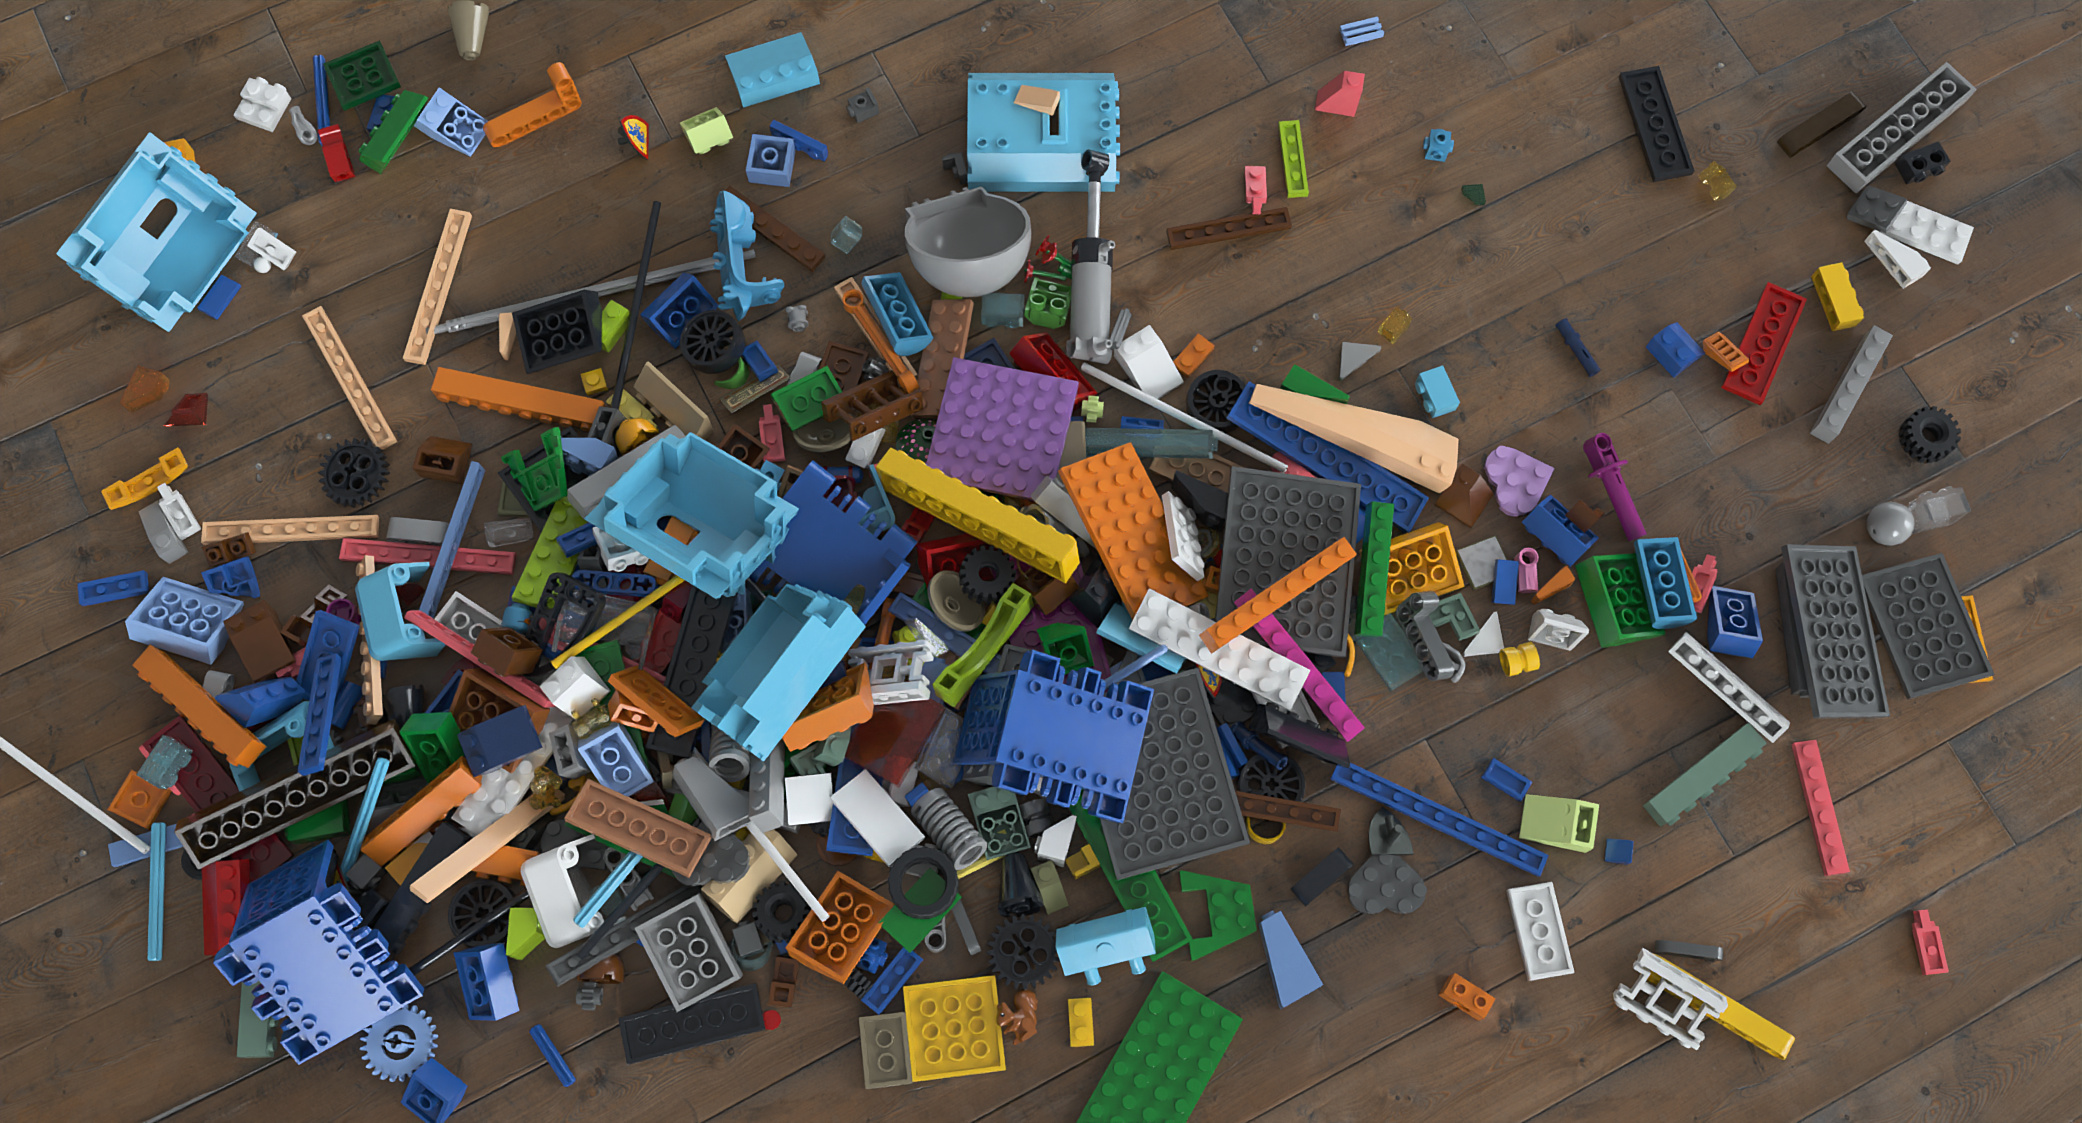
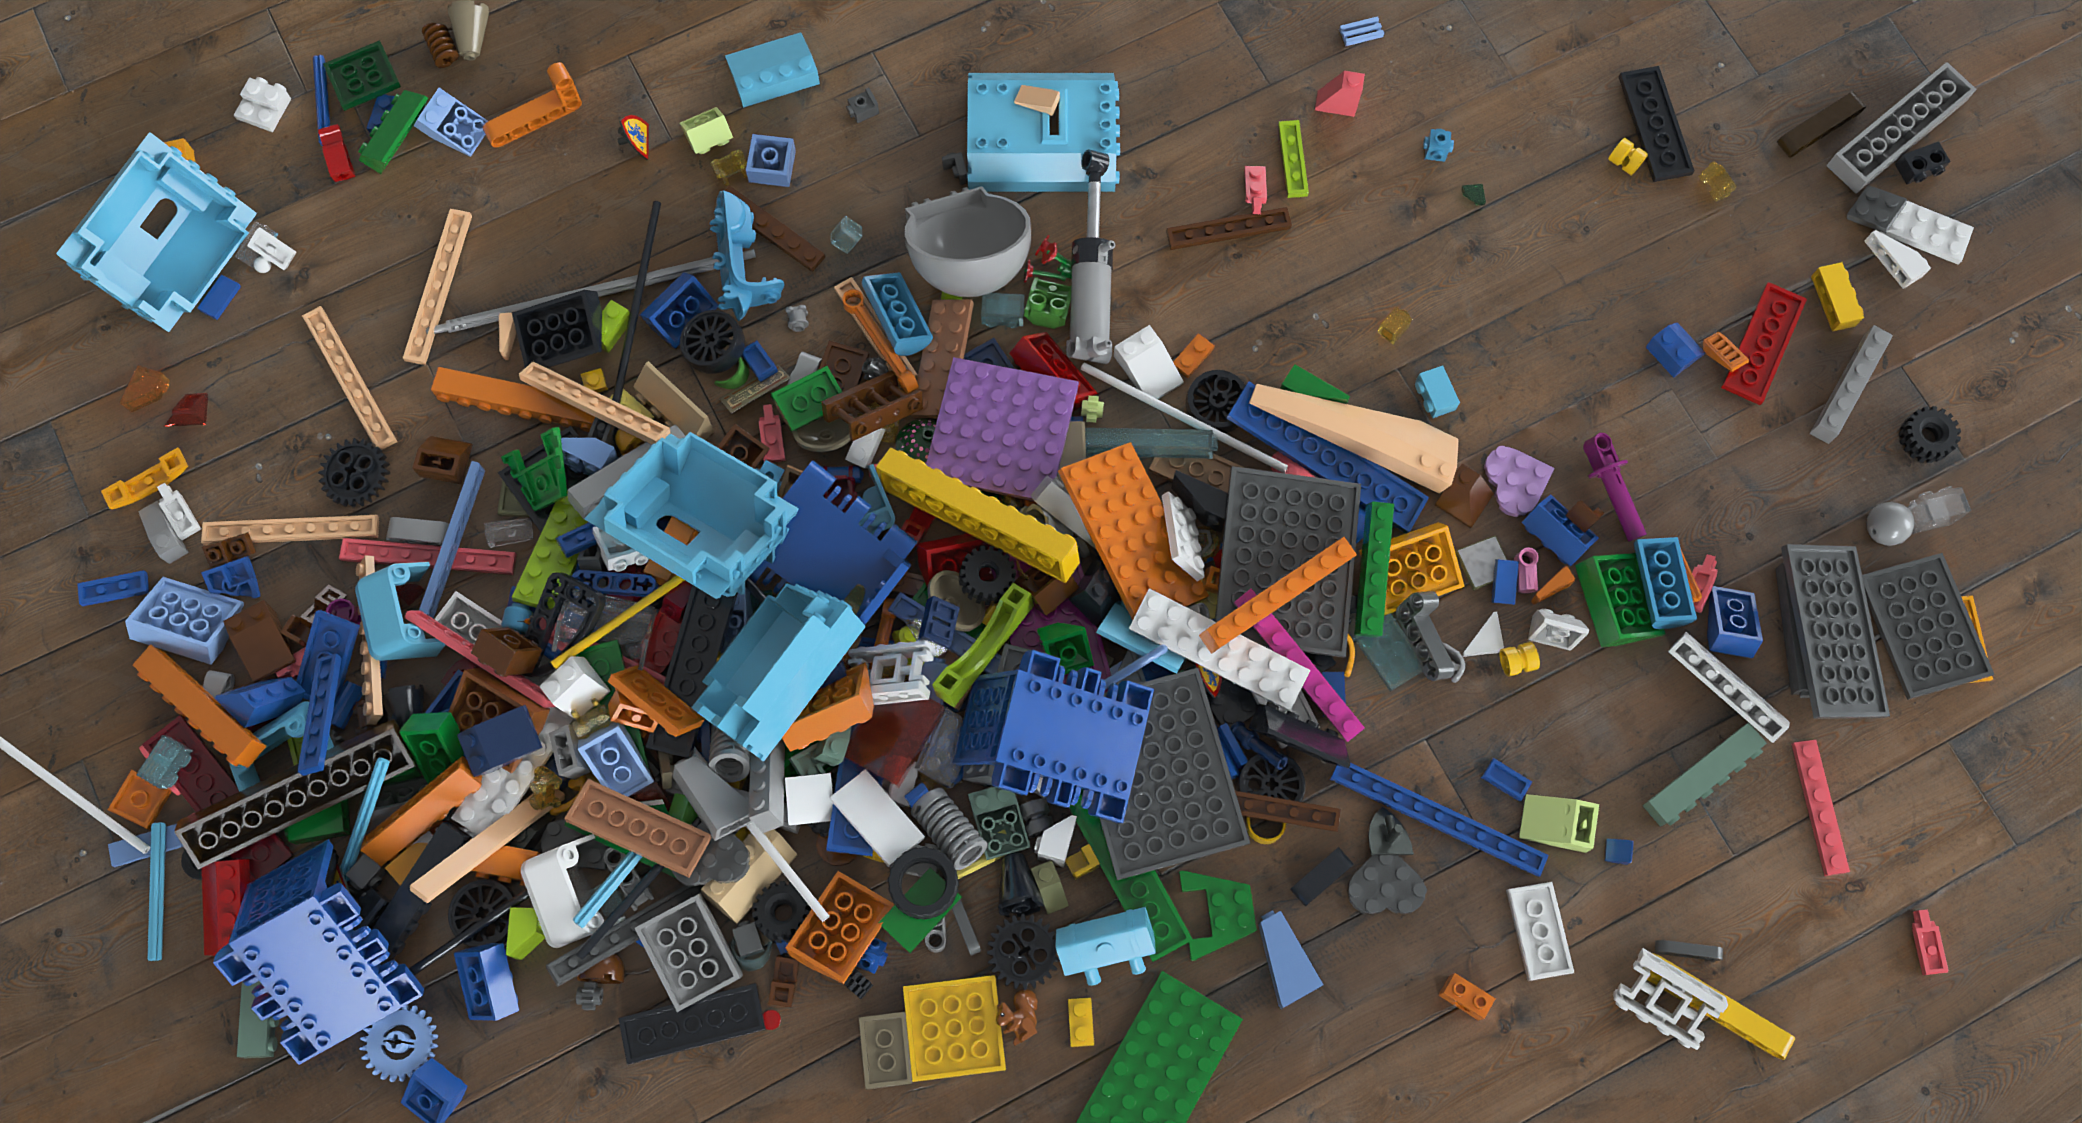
(304, 129): light grey piece -> none
(440, 44): none -> reddish brown piece
(552, 1055): blue axle -> none
(594, 403): none -> light nougat plate
(729, 165): none -> clear yellow piece
(802, 142): blue plate -> none
(892, 980): blue plate -> none
(935, 631): none -> dark blue piece
(1120, 328): axle -> none
(1141, 423): blue plate -> none
(1354, 356): light grey tile -> none
(1457, 614): sand green plate -> none
(1577, 346): dark blue pin -> none
(1623, 151): none -> yellow wheel

